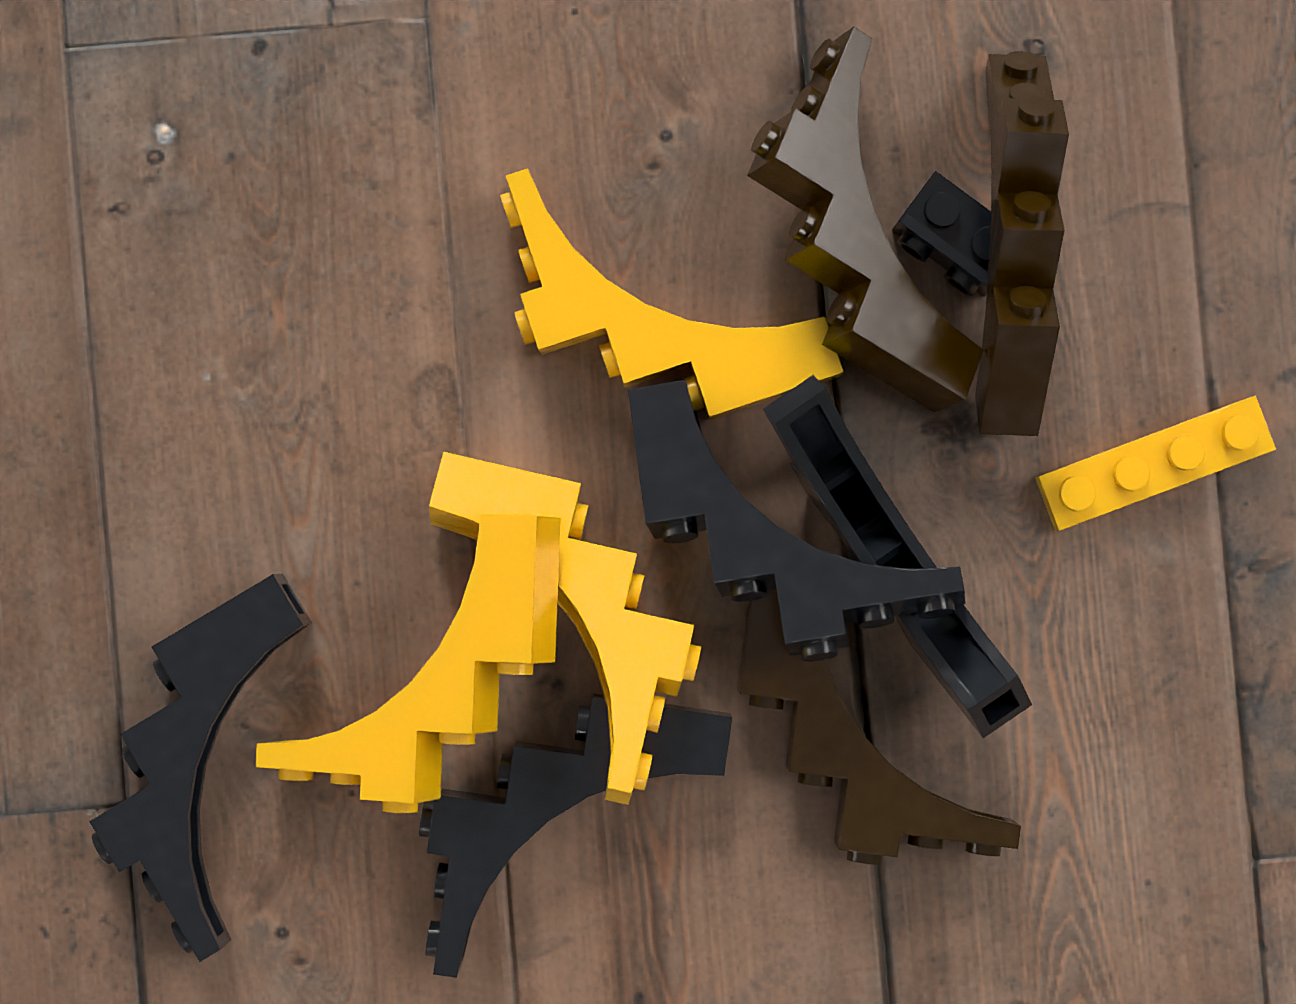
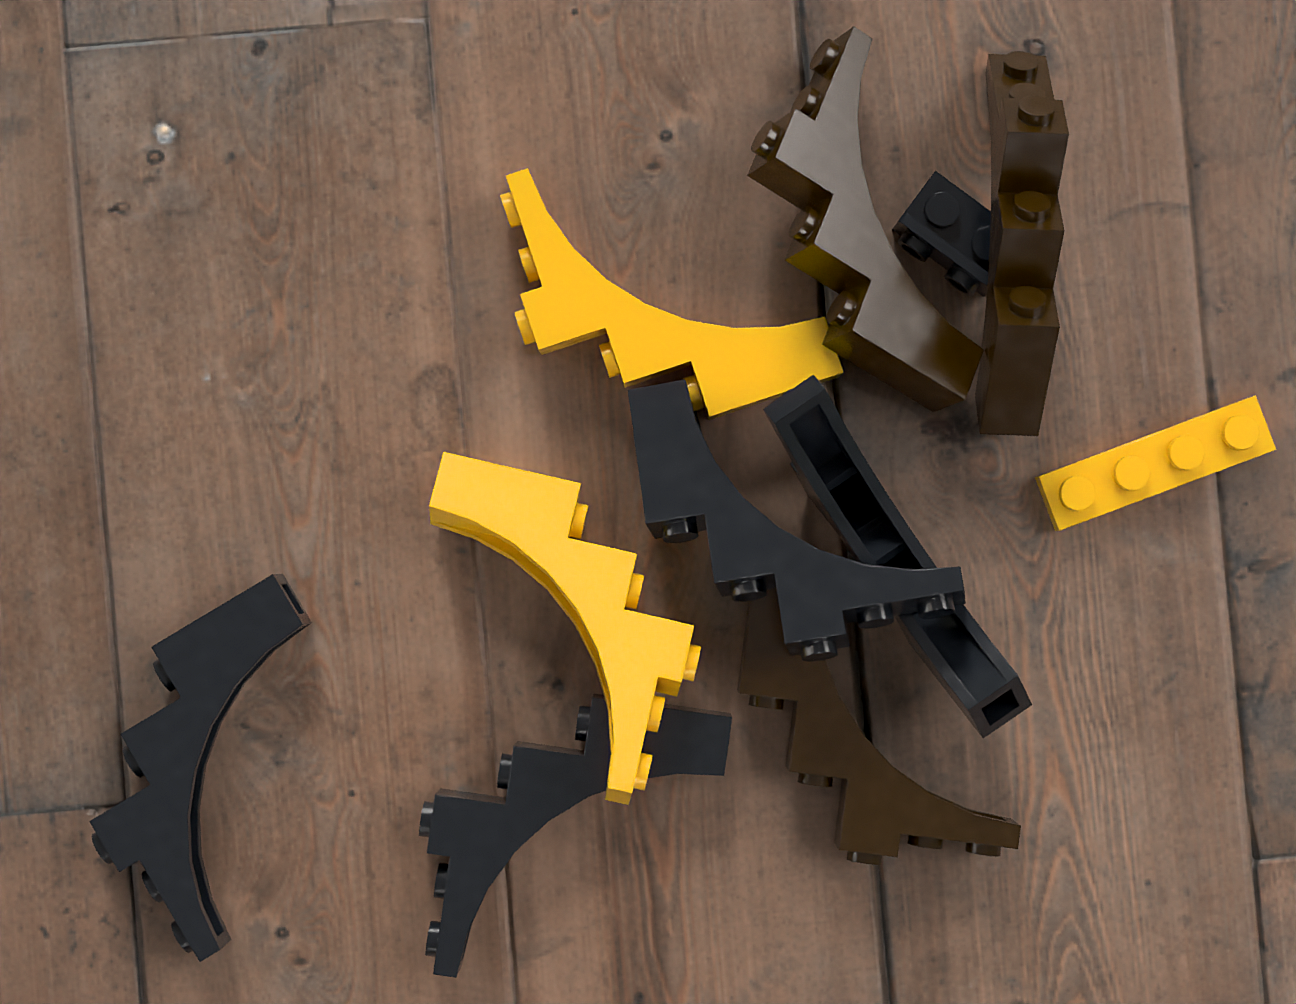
(499, 629): yellow arch -> none

